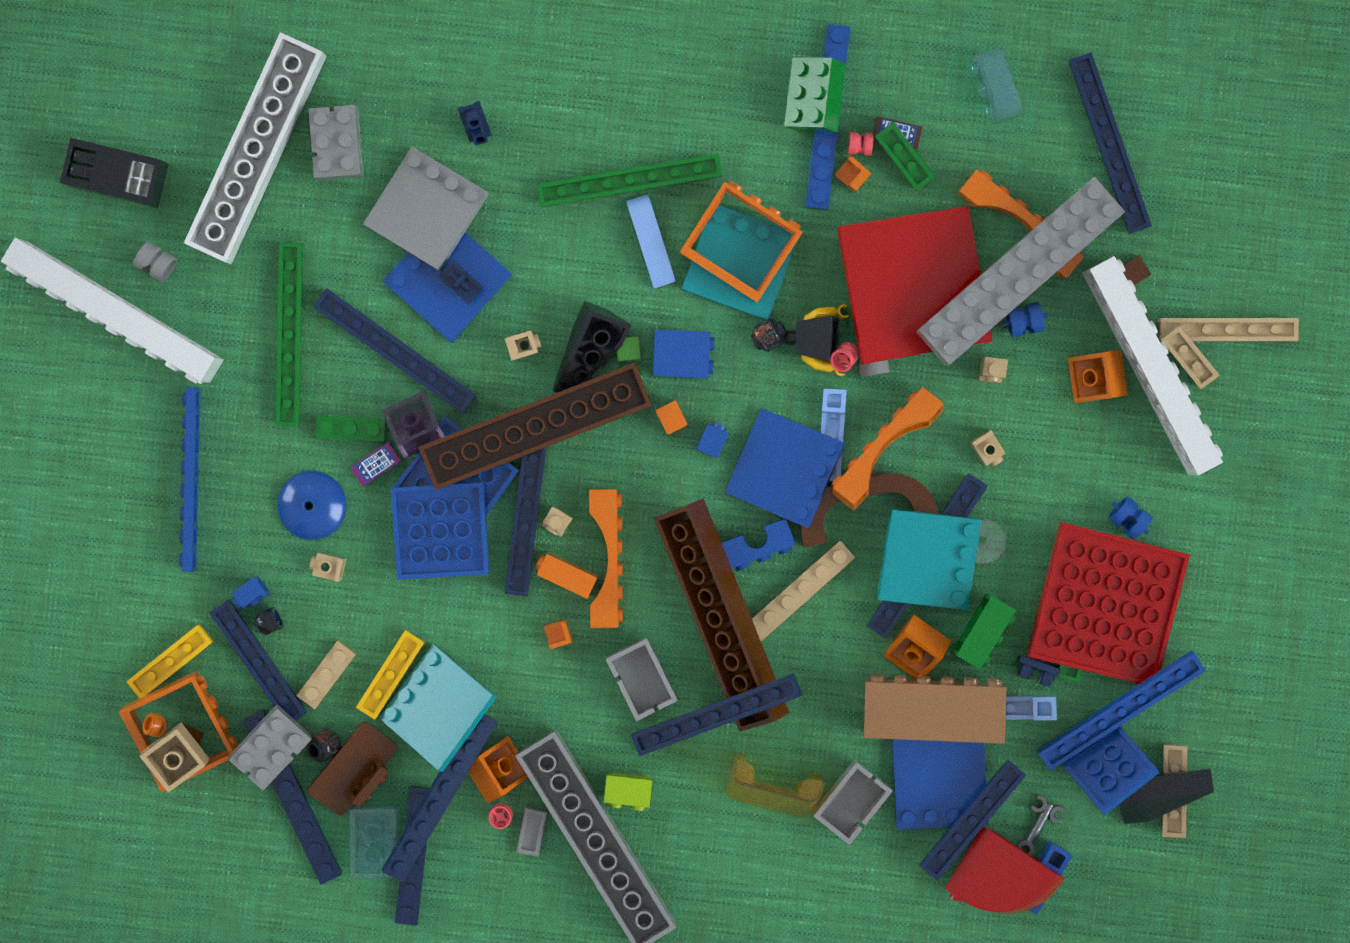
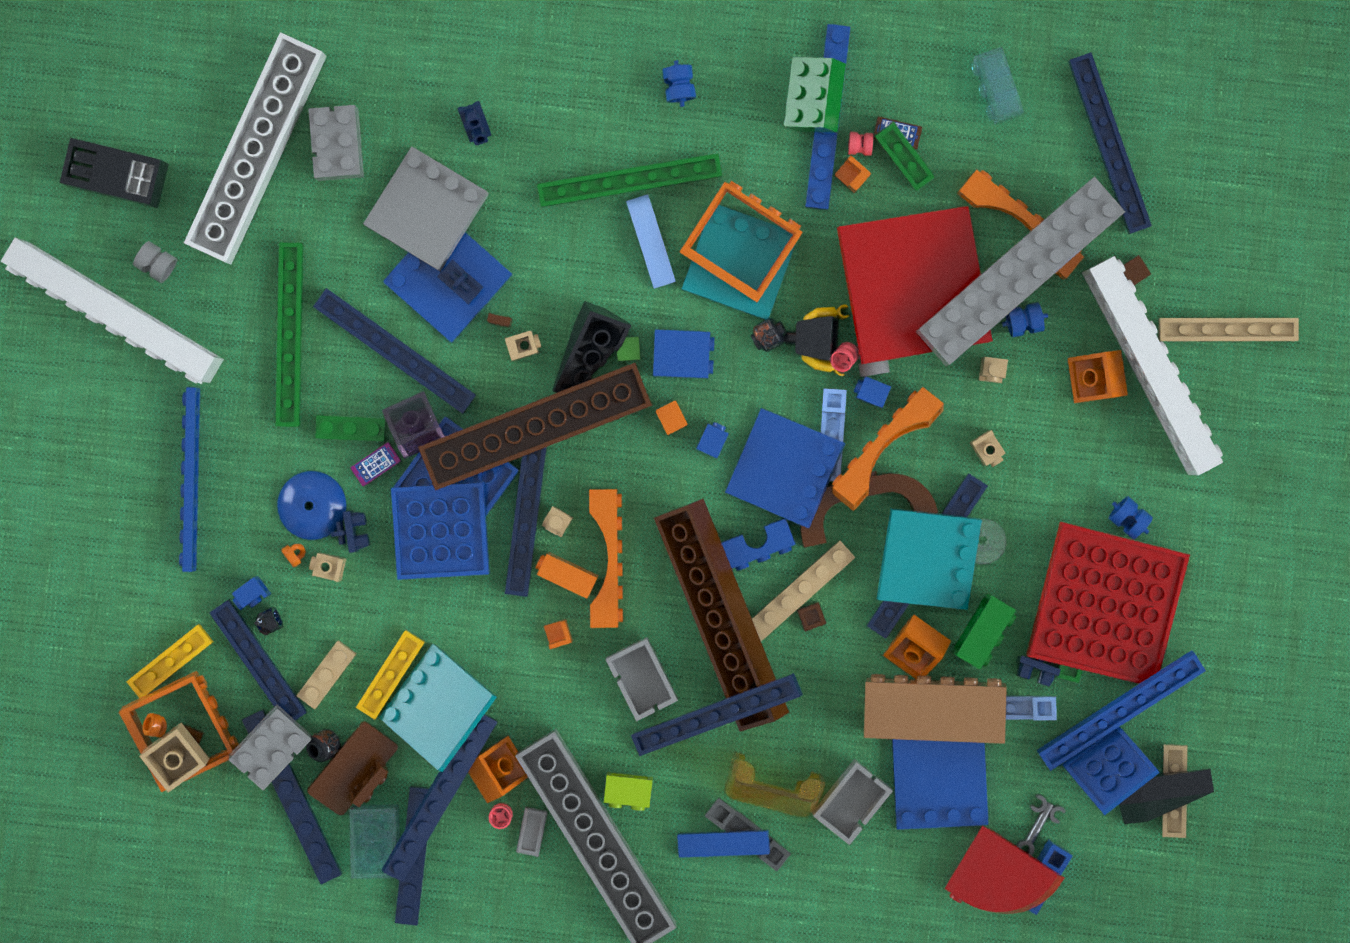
(291, 556): none -> orange tile
(354, 541): none -> dark blue hips
(499, 320): none -> reddish brown tile
(679, 87): none -> blue wheel
(723, 843): none -> blue tile
(730, 819): none -> dark grey slope
(811, 616): none -> reddish brown tile
(871, 391): none -> blue brick
(972, 819): dark blue plate -> none
(1189, 356): tan plate -> none

